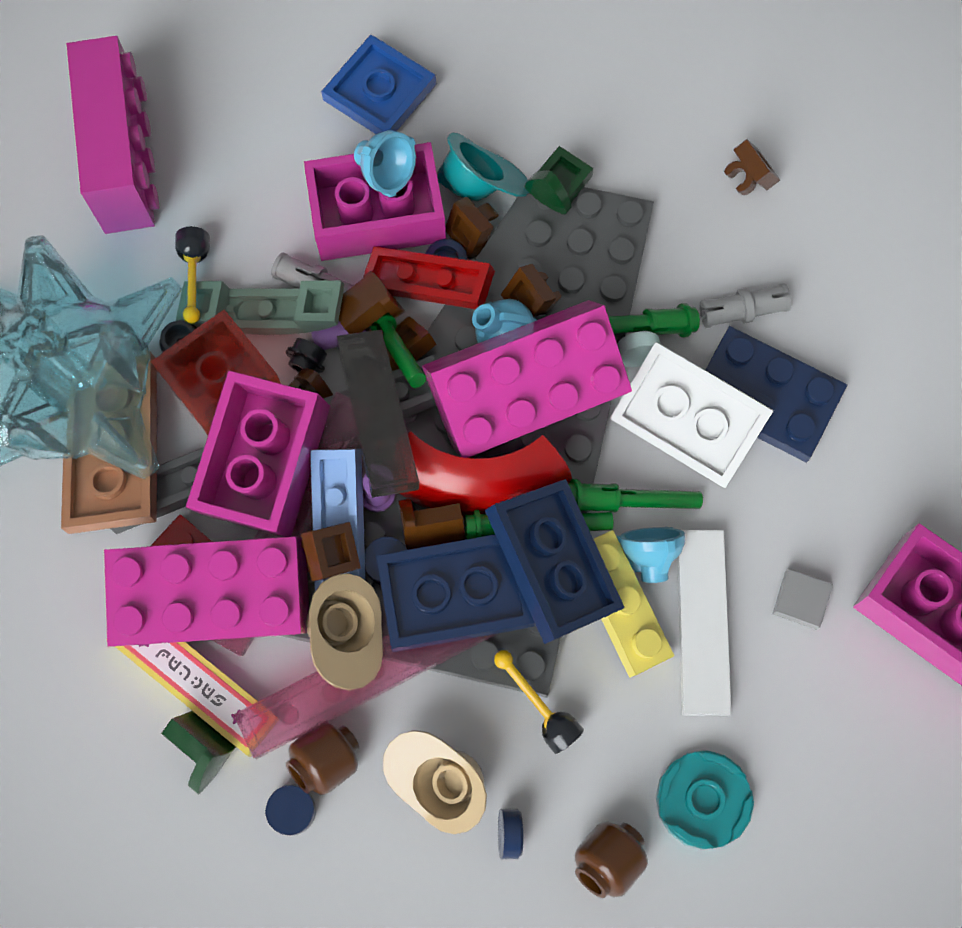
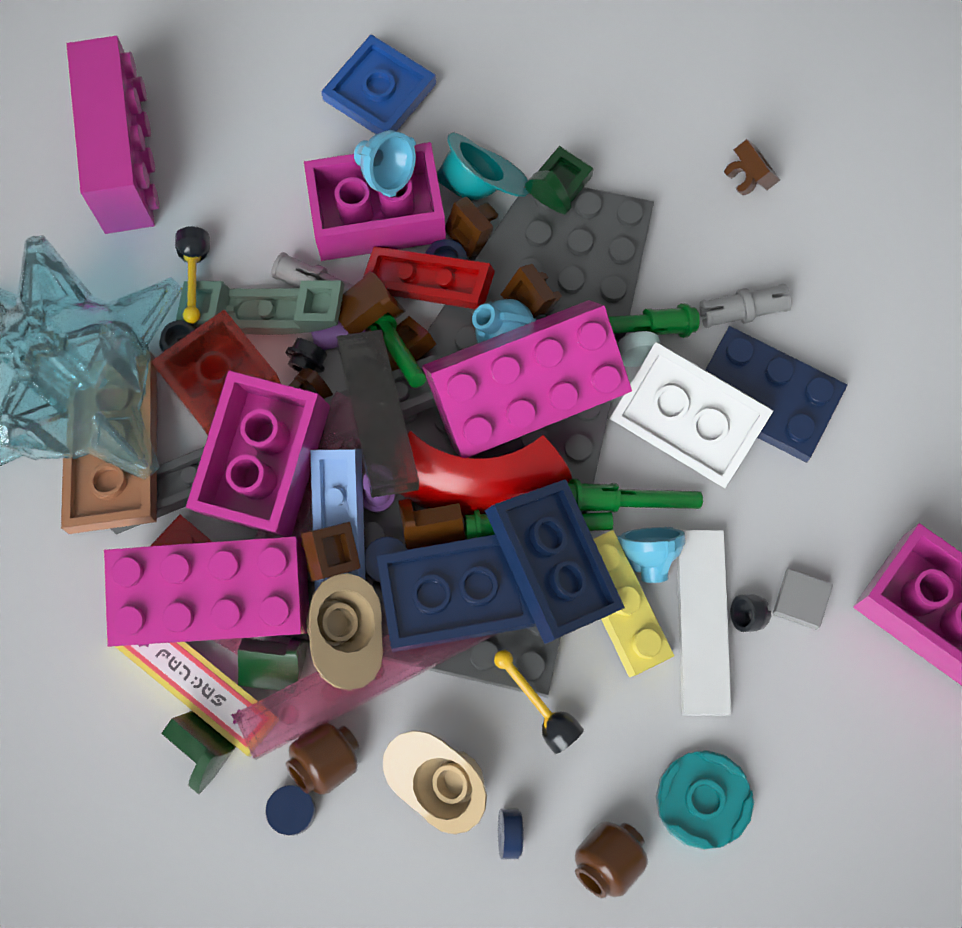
(270, 663): none -> dark green tile
(743, 606): none -> black hinge

